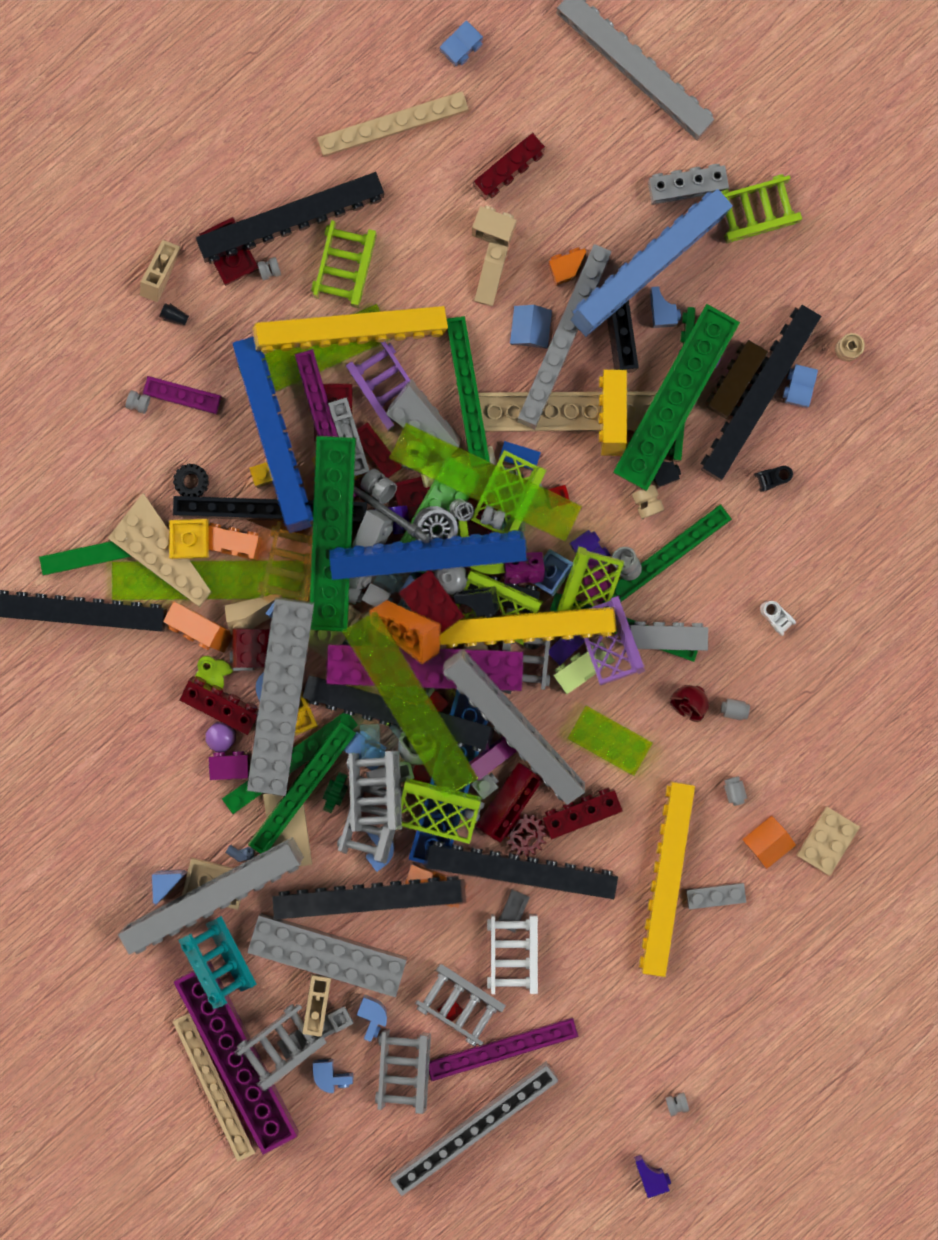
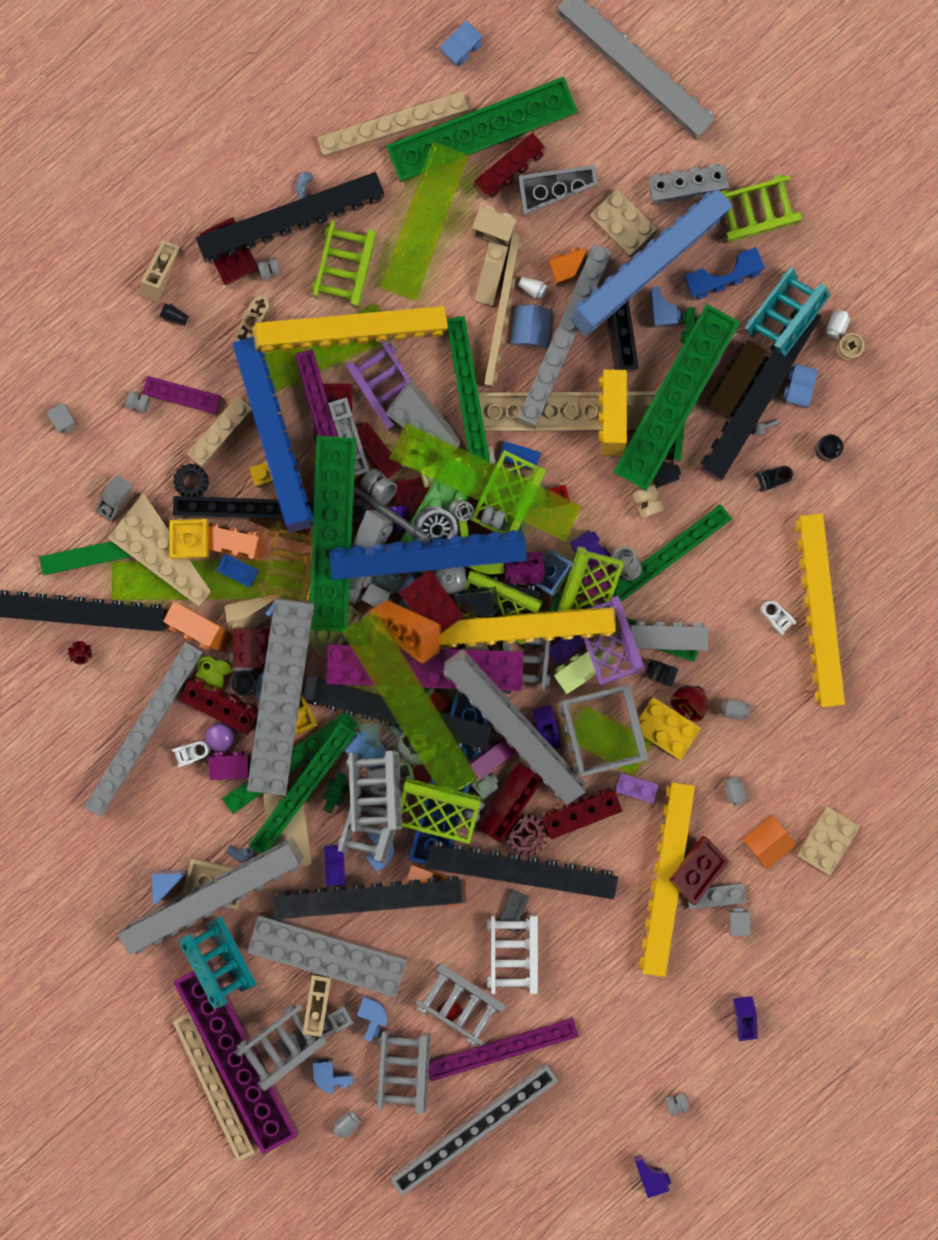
(62, 418): none -> light grey brick
(80, 652): none -> dark red gear
(113, 497): none -> light grey slope
(144, 729): none -> light grey brick
(188, 754): none -> white piece
(220, 432): none -> tan brick
(237, 570): none -> blue tile
(244, 683): none -> black wheel
(253, 306): none -> tan beam
(301, 183): none -> sand blue arm
(334, 866): none -> dark purple arch
(346, 1124): none -> light grey brick
(424, 221): none -> clear neon green plate
(486, 126): none -> green plate
(502, 319): none -> tan plate
(533, 287): none -> white cone
(547, 725): none -> dark purple arch
(550, 187): none -> light grey wedge
(623, 222): none -> tan plate
(634, 722): none -> light grey window
(636, 787): none -> medium lavender brick
(661, 672): none -> black arch
(667, 728): none -> yellow plate
(698, 870): none -> dark red plate
(739, 921): none -> light grey brick
(745, 1018): none -> dark purple arch
(747, 265): none -> blue arch
(759, 429): none -> light grey hand
(801, 321): none -> teal fence
(820, 610): none -> yellow brick
(828, 447): none -> black wheel
(838, 324): none -> white brick

